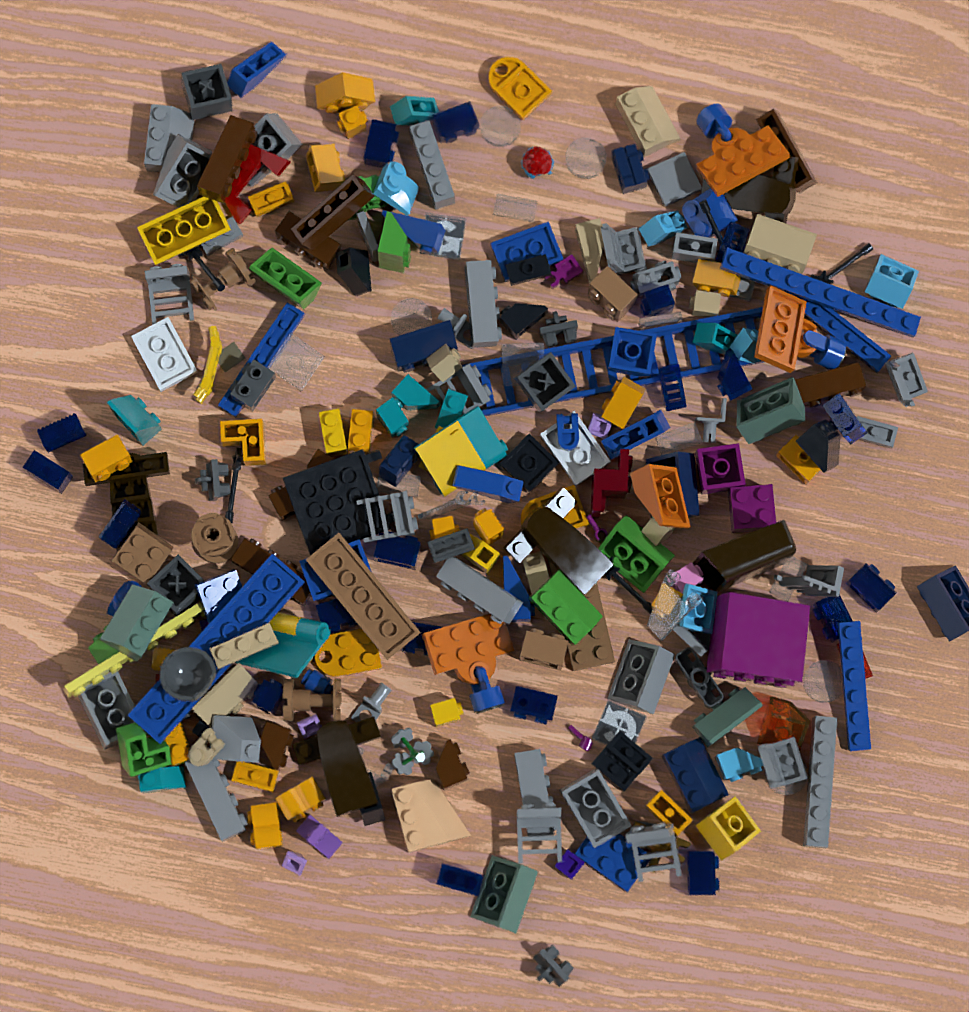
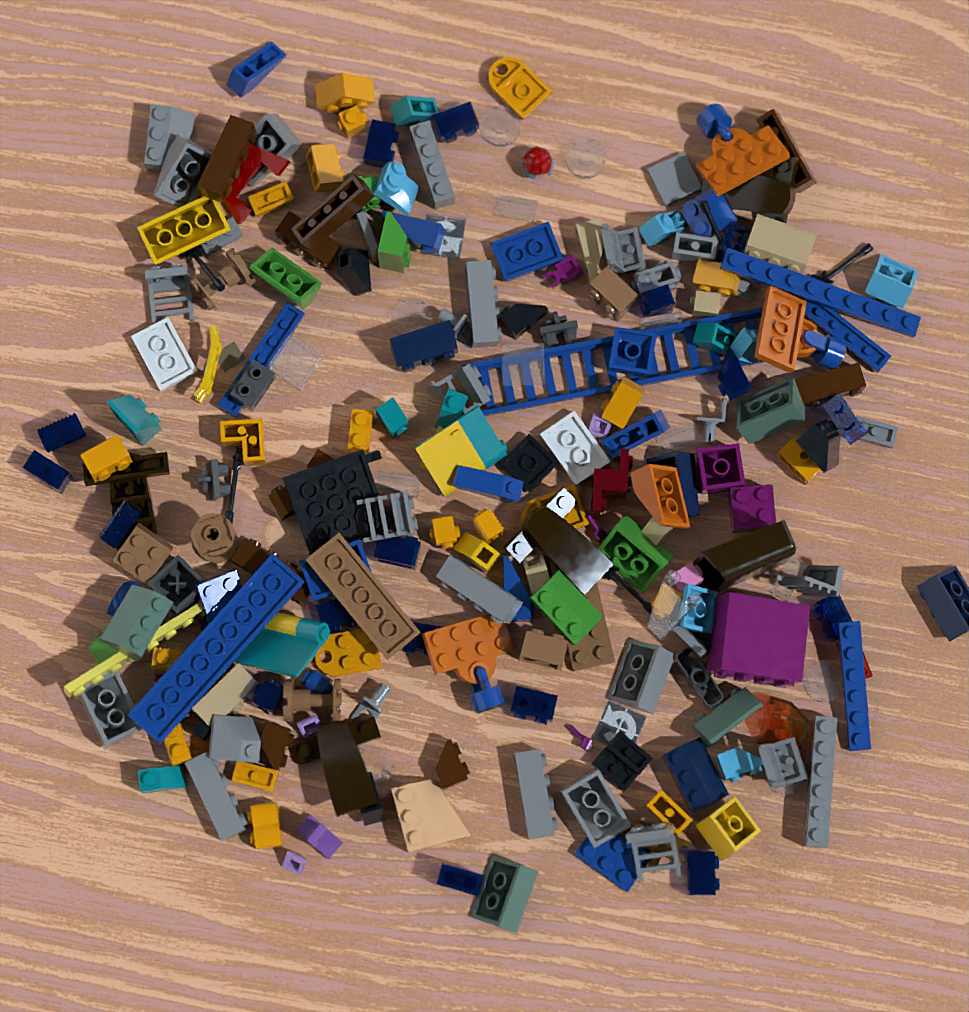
(140, 753): bright green brick -> none
(187, 674): dark grey cylinder -> none
(200, 753): tan plate -> none
(206, 91): dark grey brick -> none
(244, 646): tan plate -> none
(301, 799): light orange brick -> none
(333, 432): yellow brick -> none
(399, 461): dark blue brick -> none
(413, 395): teal slope -> none
(419, 753): light grey plant -> none
(444, 362): tan brick -> none
(446, 712): yellow brick -> none
(451, 545): dark grey plate -> none
(454, 504): clear flag -> none
(528, 269): black plate -> none
(539, 818): light grey plate -> none
(544, 382): dark grey brick -> none
(550, 969): dark grey hips -> none
(567, 438): blue plate -> none
(570, 864): dark purple plate -> none
(629, 168): dark blue brick -> none
(646, 119): tan slope -> none
(674, 404): clear blue slope -> none
(872, 587): clear blue brick -> none
(906, 378): light grey plate -> none

